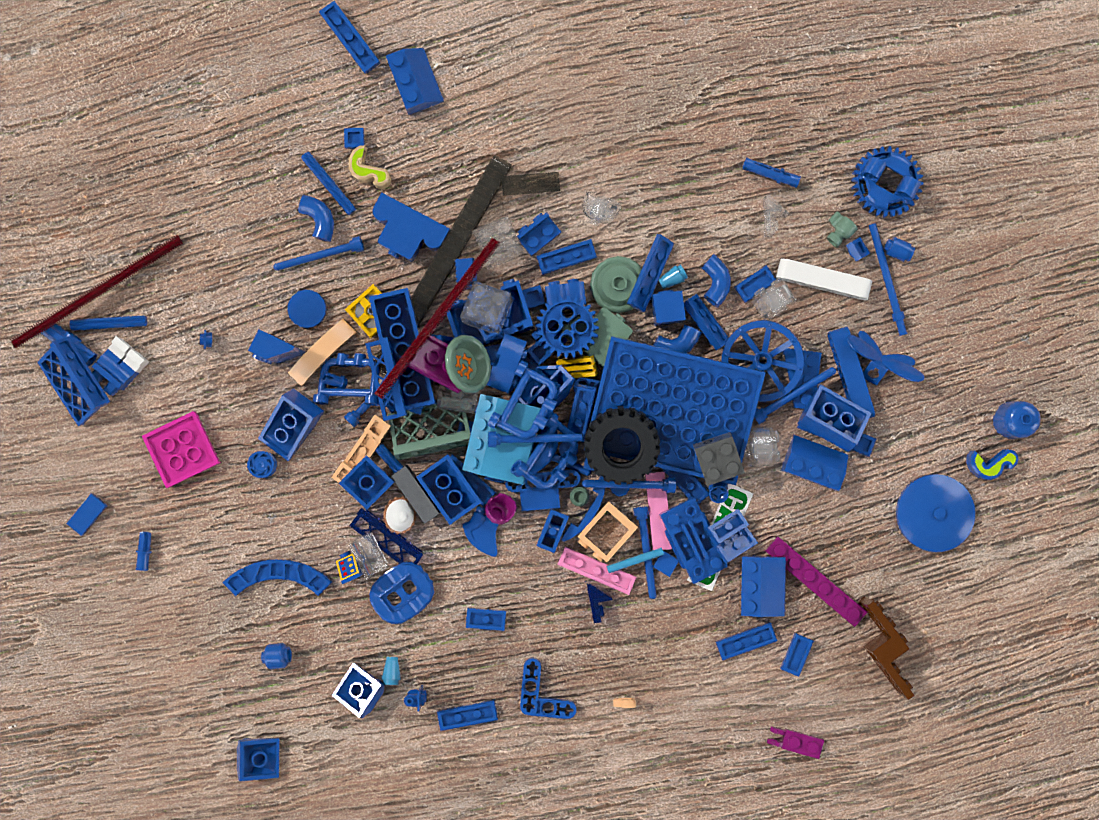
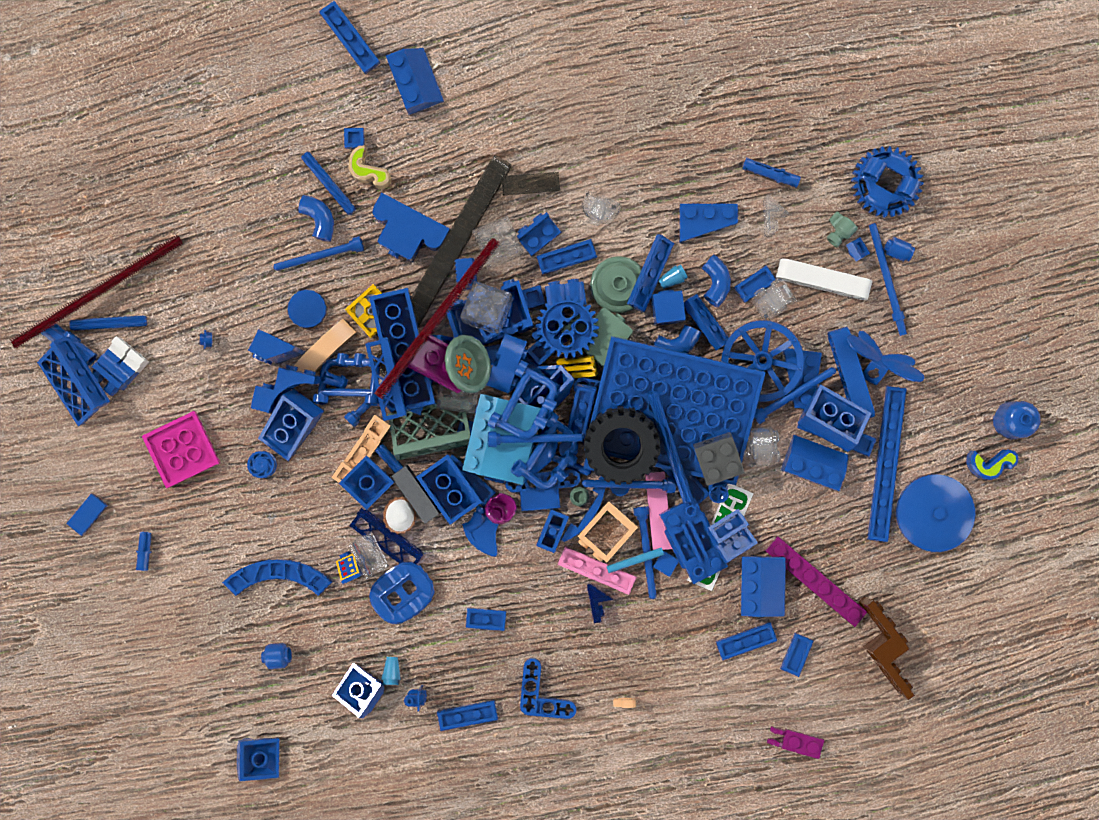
(288, 377): none -> blue arch
(670, 447): none -> blue axle
(705, 218): none -> blue wing
(886, 464): none -> blue tile

